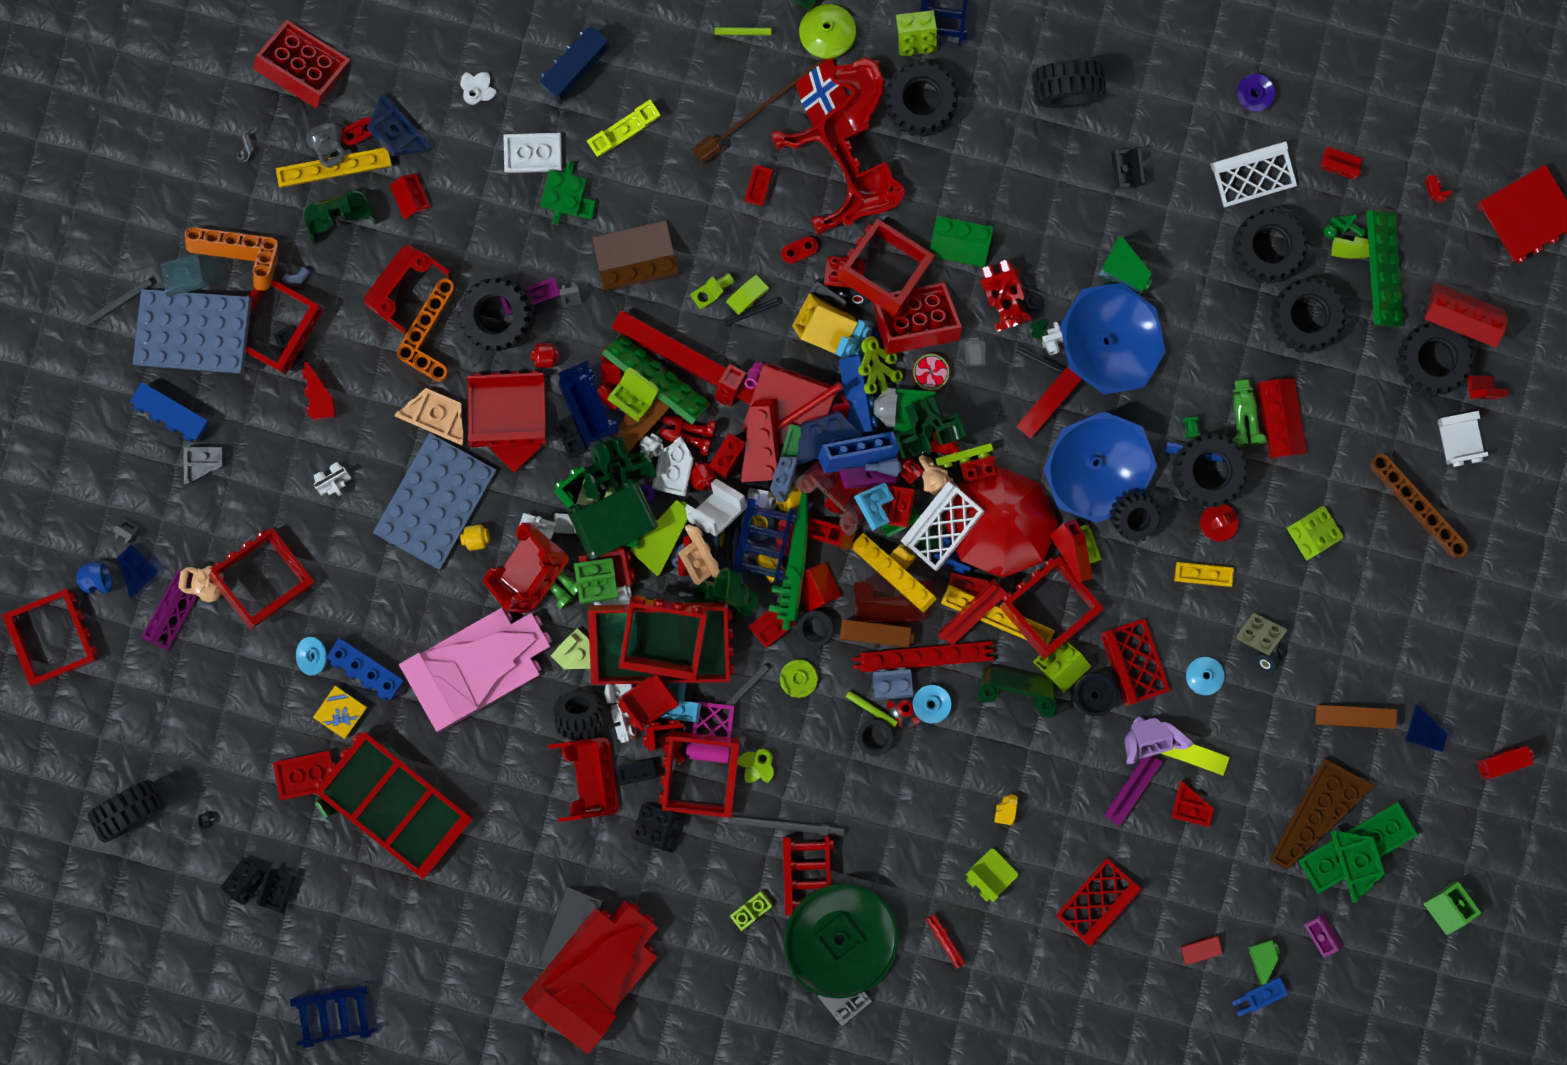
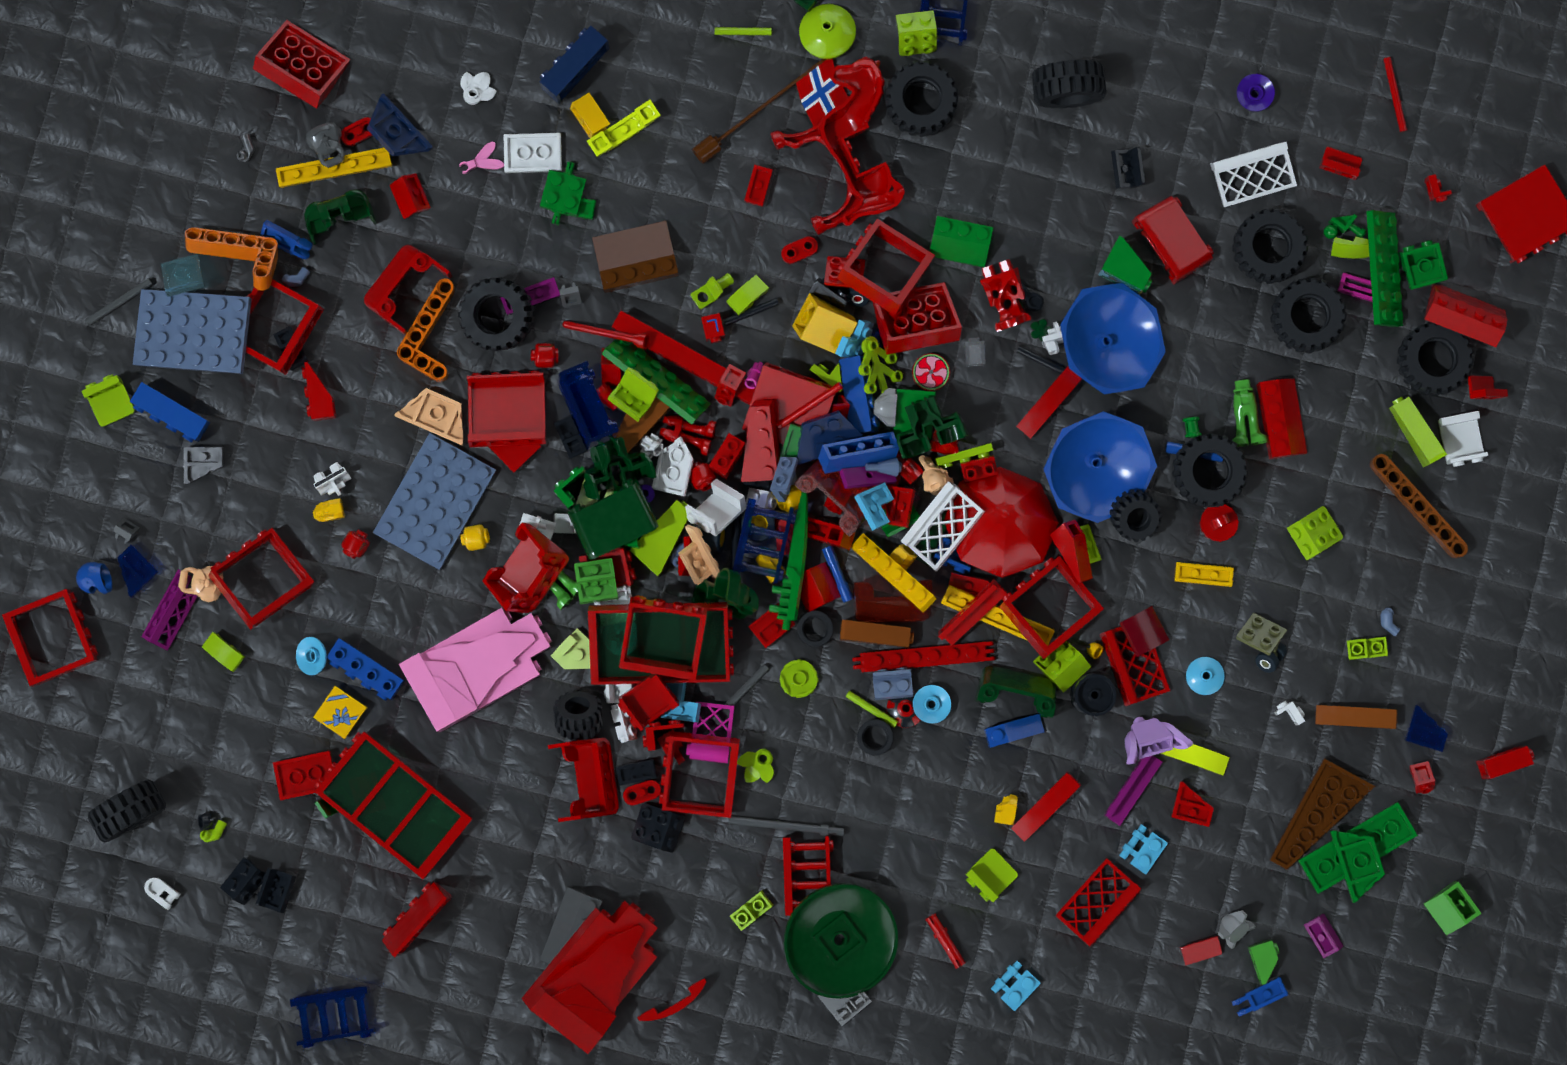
(108, 400): none -> lime bracket
(155, 887): none -> white plate
(213, 834): none -> lime arm
(223, 652): none -> lime slope
(286, 240): none -> blue hinge
(329, 510): none -> yellow rock
(355, 544): none -> red head
(414, 921): none -> red slope
(481, 160): none -> bright pink piece
(589, 115): none -> yellow hinge
(640, 340): none -> red piece
(642, 792): none -> red plate
(652, 1014): none -> red slope
(713, 328): none -> red brick
(831, 379): none -> lime slope
(833, 563): none -> blue piece
(1014, 730): none -> blue slope
(1019, 990): none -> medium azure plate
(1046, 806): none -> red slope
(1095, 650): none -> yellow hinge
(1144, 631): none -> dark red slope
(1149, 851): none -> medium azure plate
(1173, 238): none -> red windscreen
(1234, 927): none -> light grey piece
(1294, 712): none -> white bracket
(1352, 293): none -> dark pink tile
(1367, 648): none -> lime slope
(1387, 621): none -> sand blue arm
(1395, 94): none -> red bar
(1417, 431): none -> lime slope
(1422, 777): none -> red bracket
(1423, 264): none -> green plate

